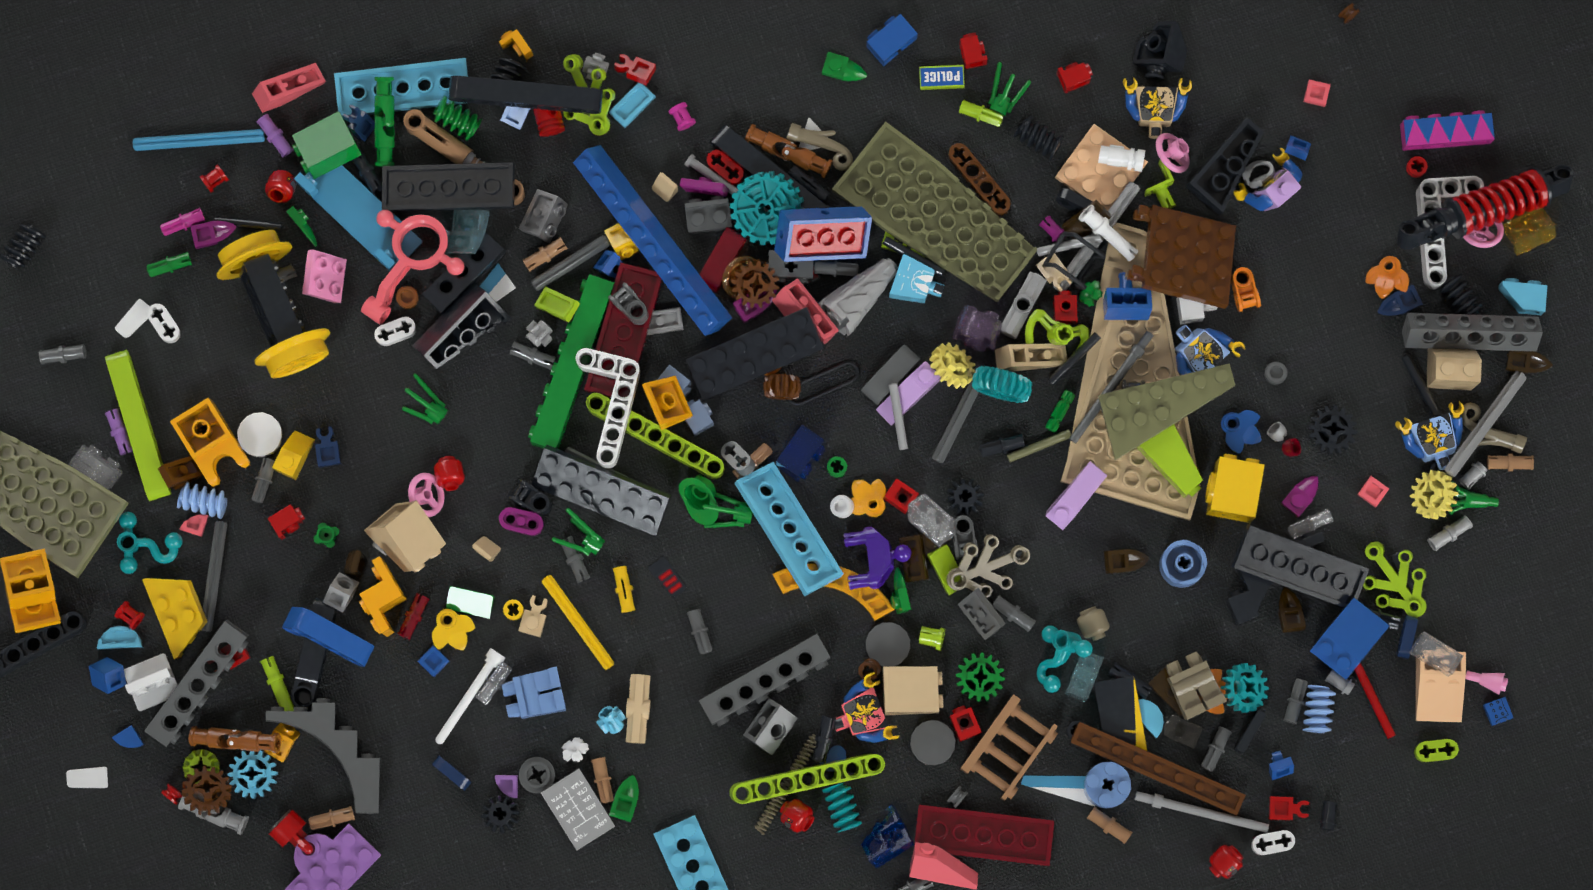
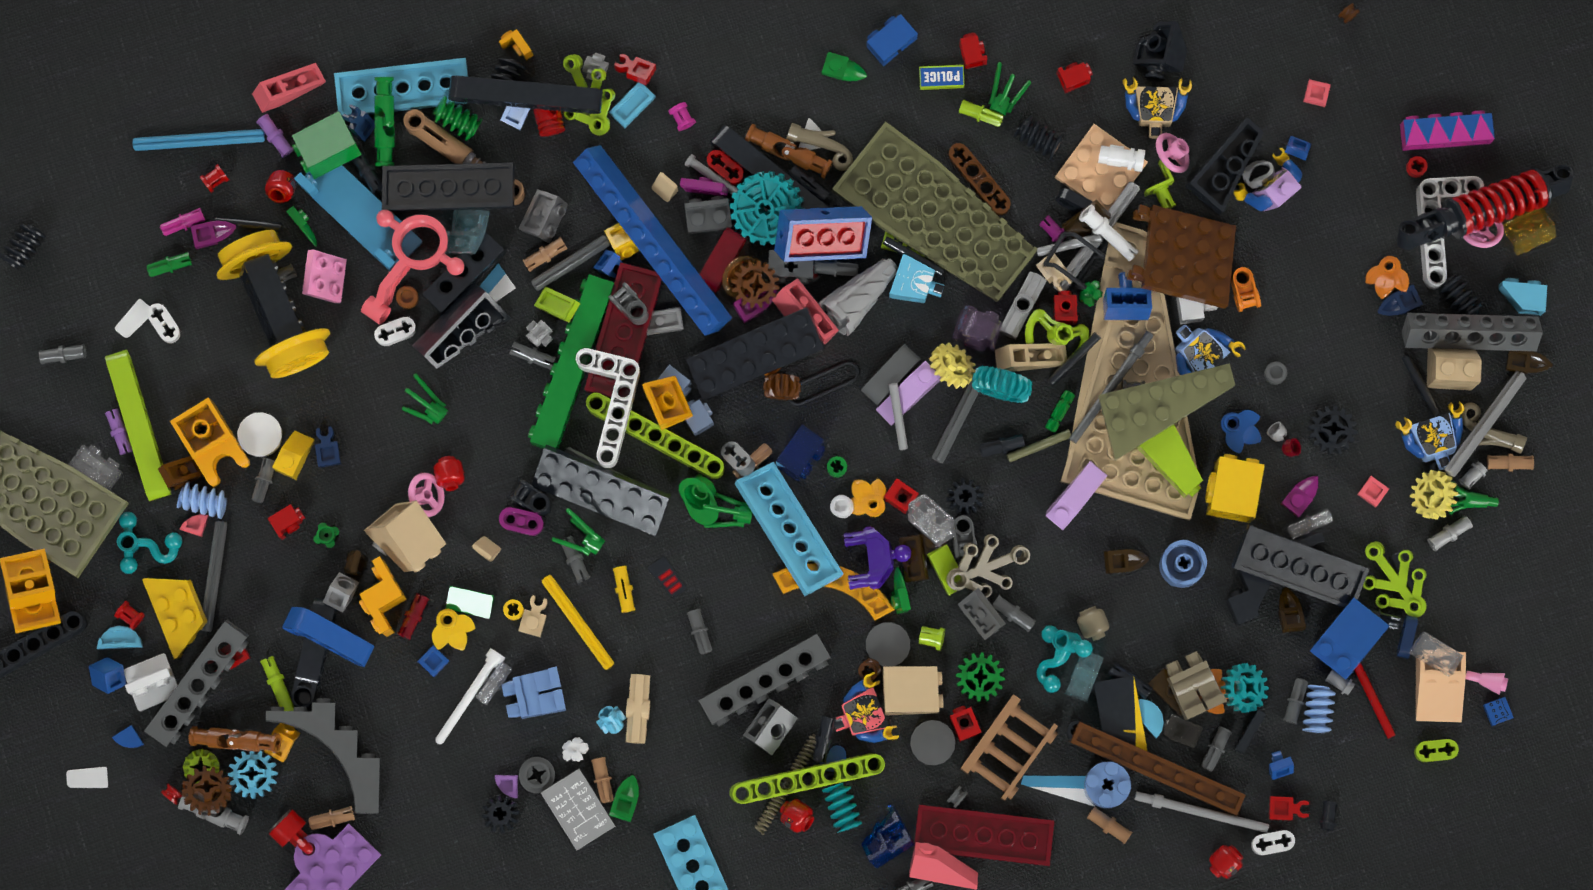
(452, 773): dark blue beam -> none

